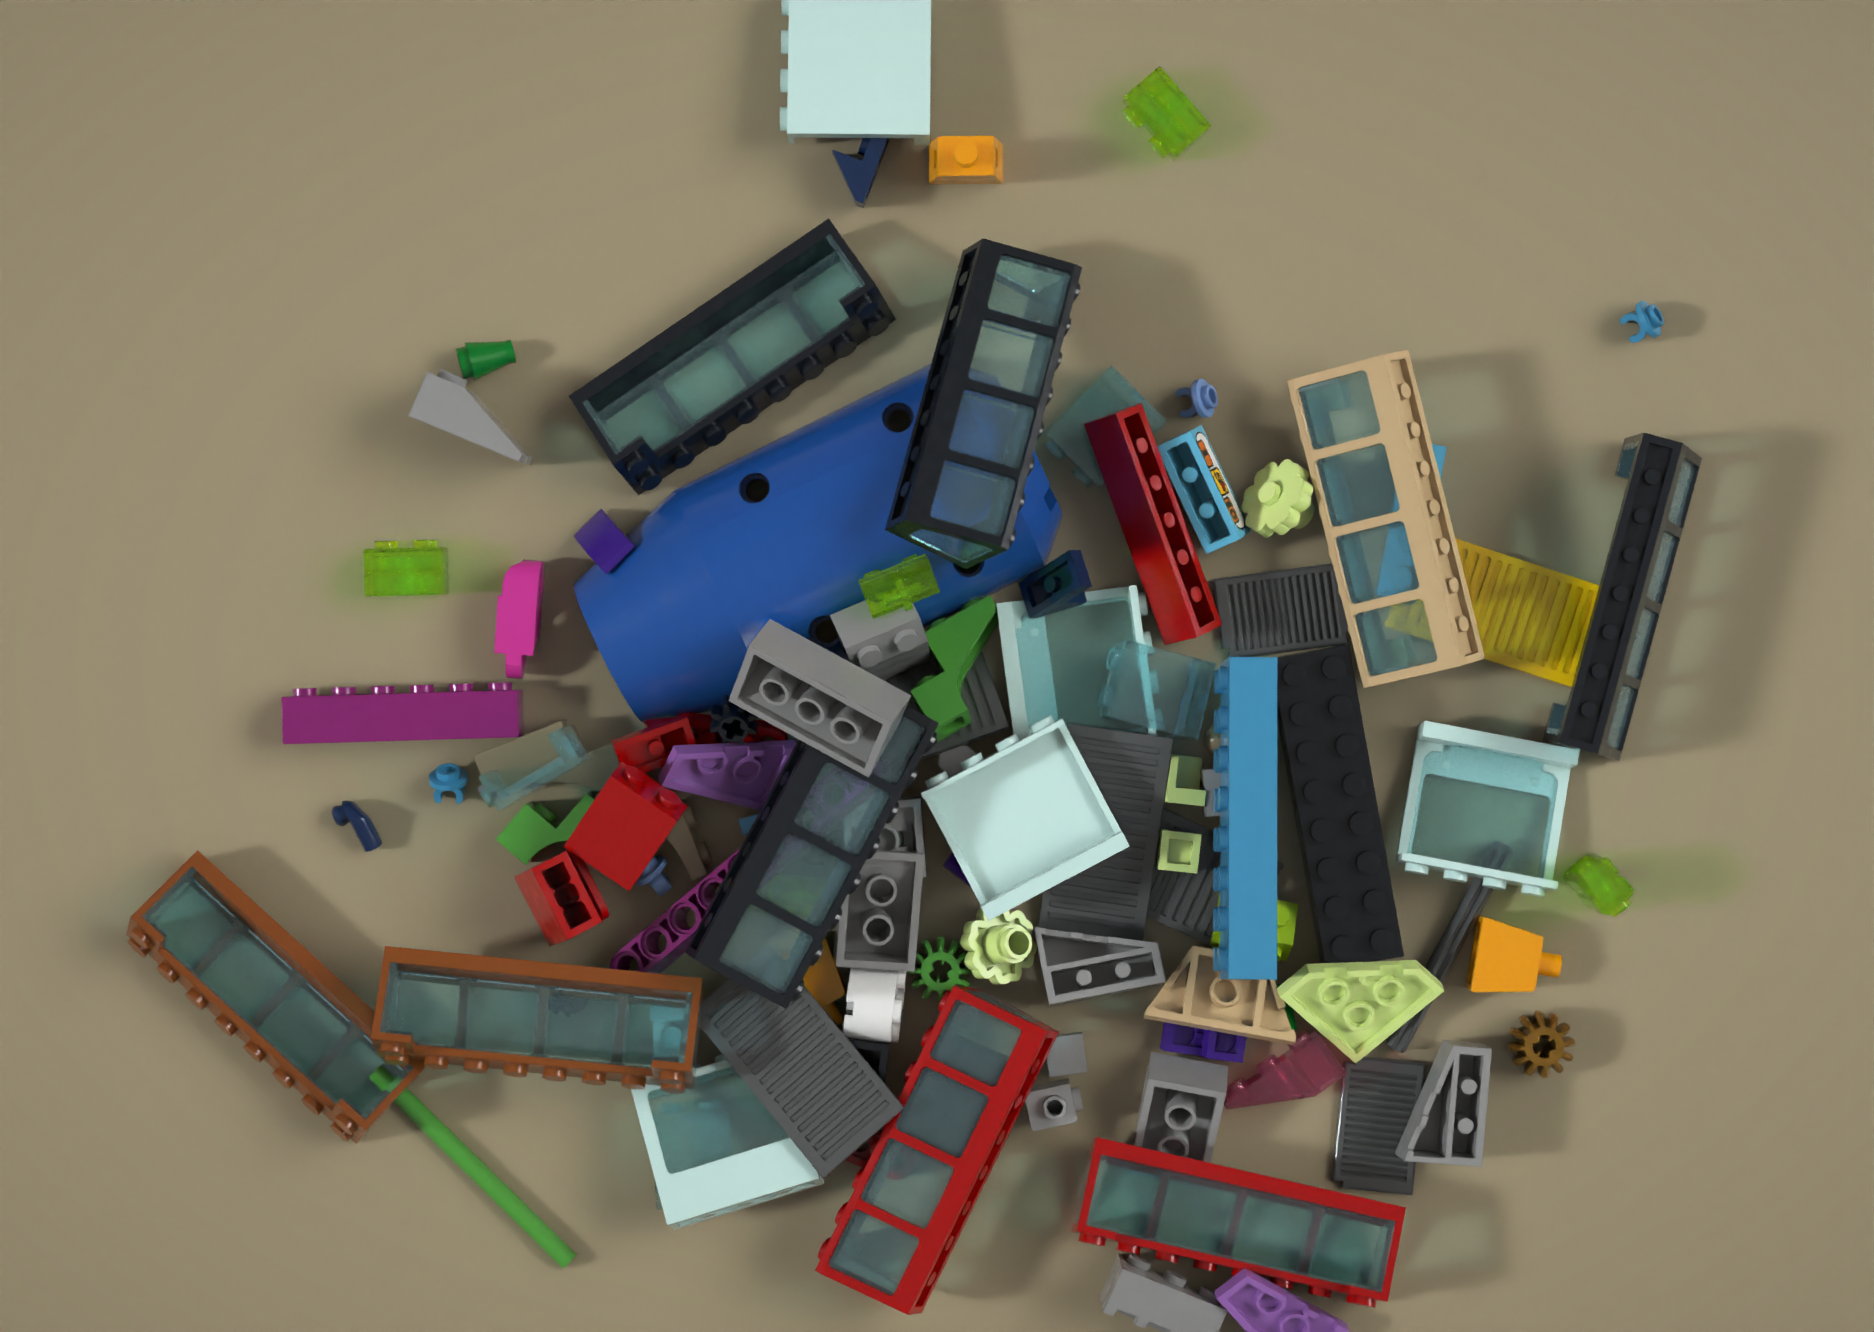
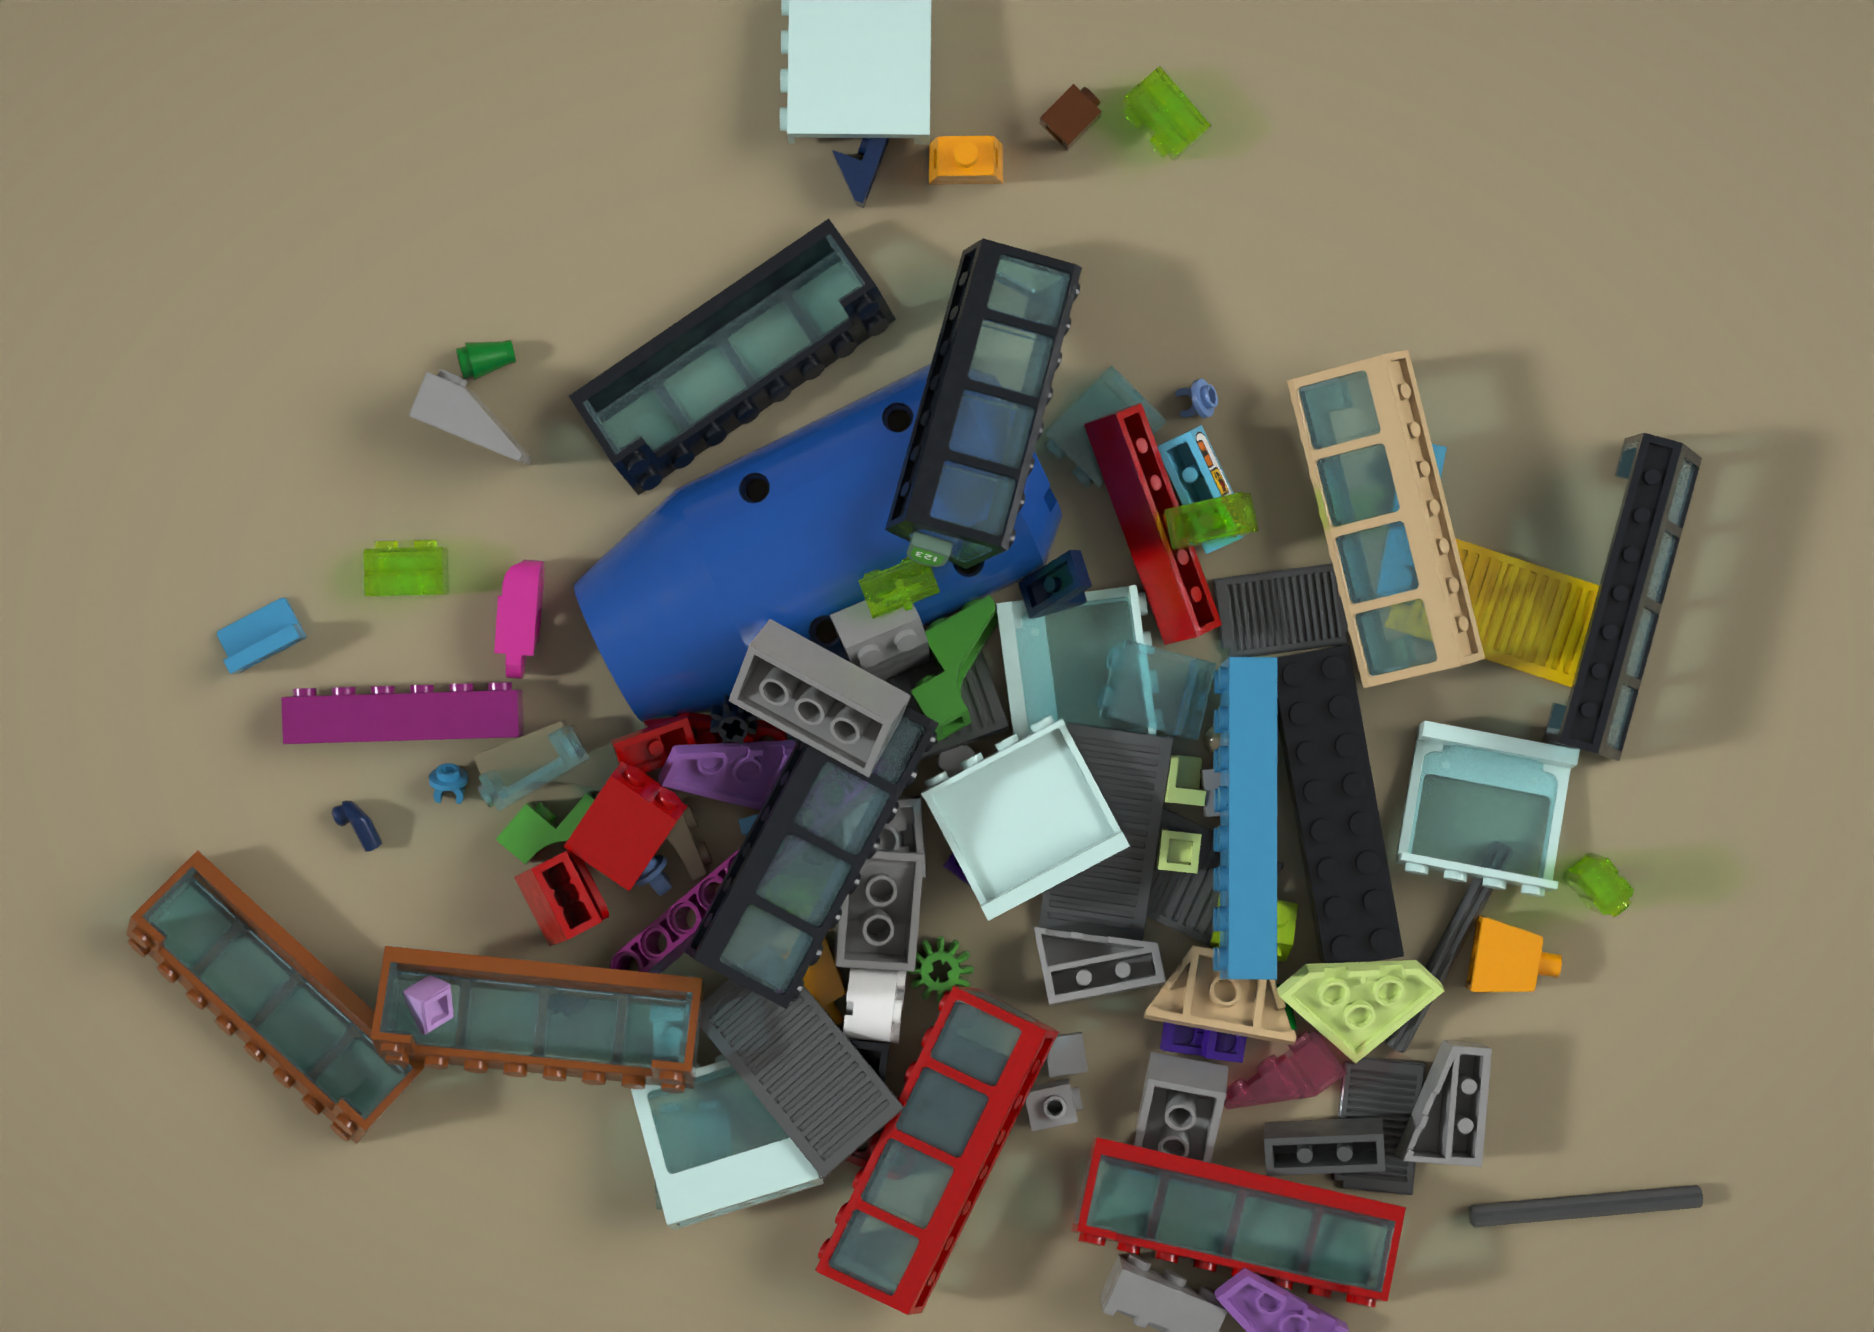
(260, 635): none -> dark azure panel
(429, 1003): none -> lavender slope
(478, 1171): bright green piece -> none
(604, 541): dark purple slope -> none
(929, 550): none -> sand green tile
(998, 946): yellowish green plant -> none
(1071, 115): none -> reddish brown brick
(1211, 520): none -> clear neon green brick
(1278, 499): yellowish green plant -> none
(1324, 1146): none -> dark grey brick
(1531, 1035): pearl gold gear -> none
(1585, 1206): none -> dark grey axle
(1648, 318): dark azure plate -> none

